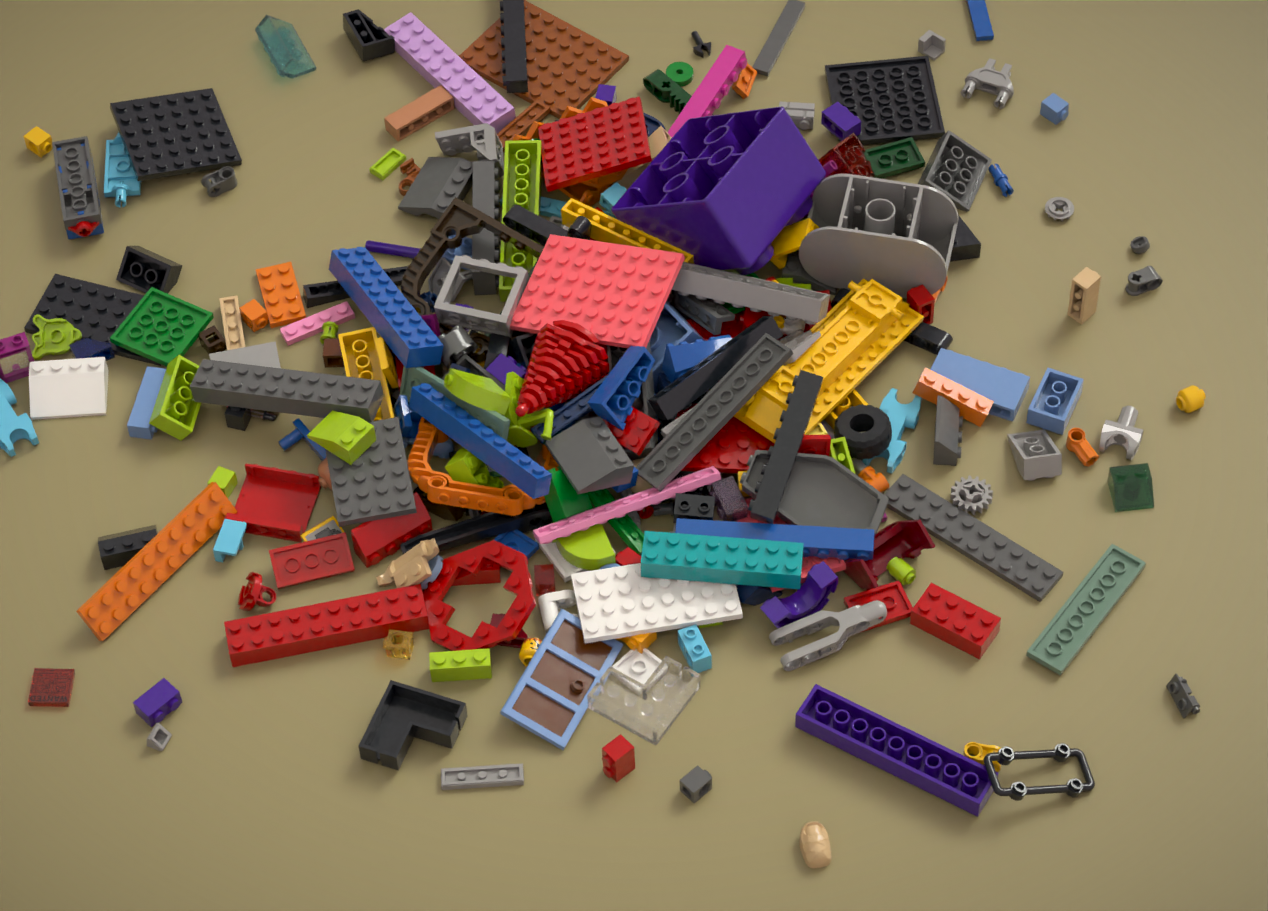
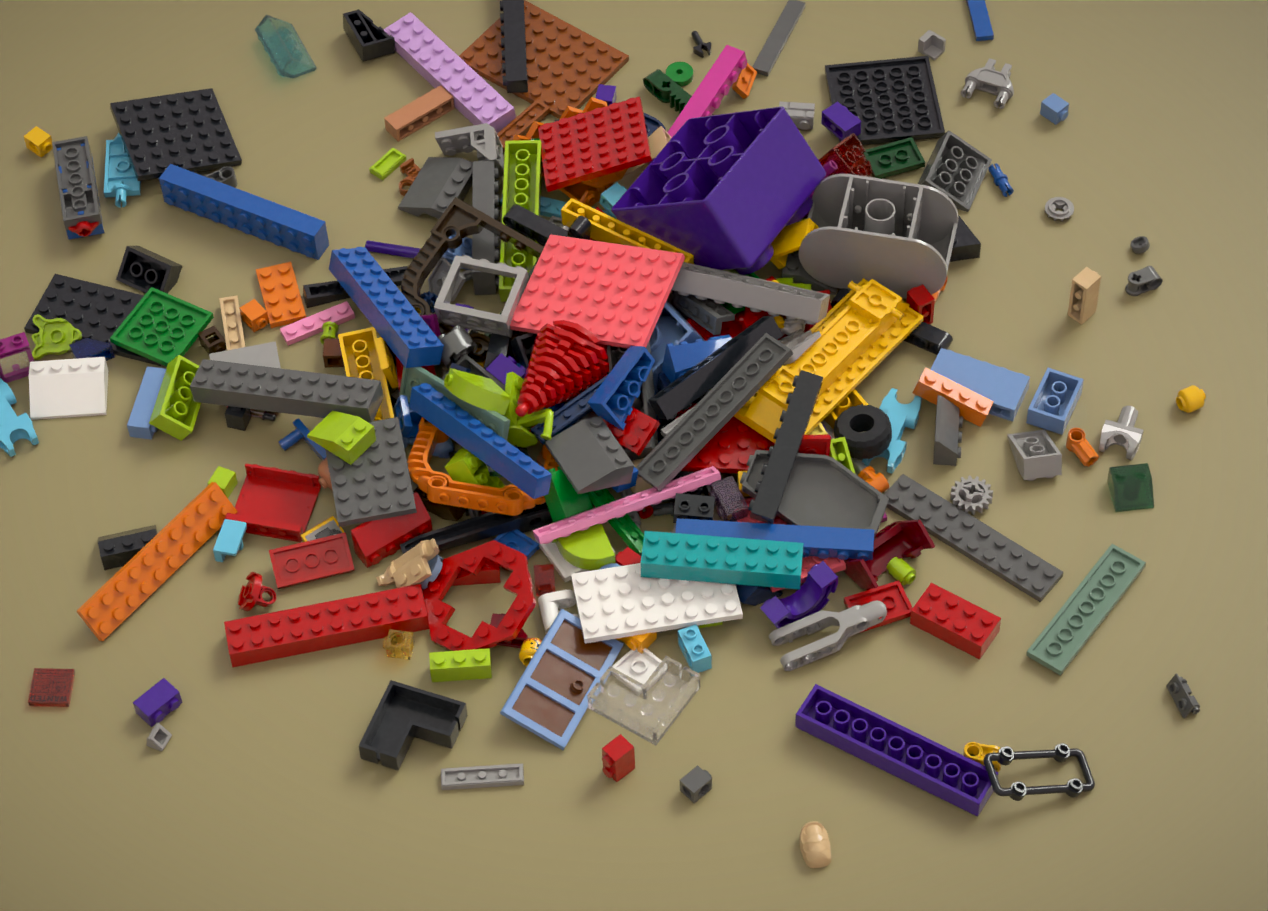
(244, 211): none -> blue brick

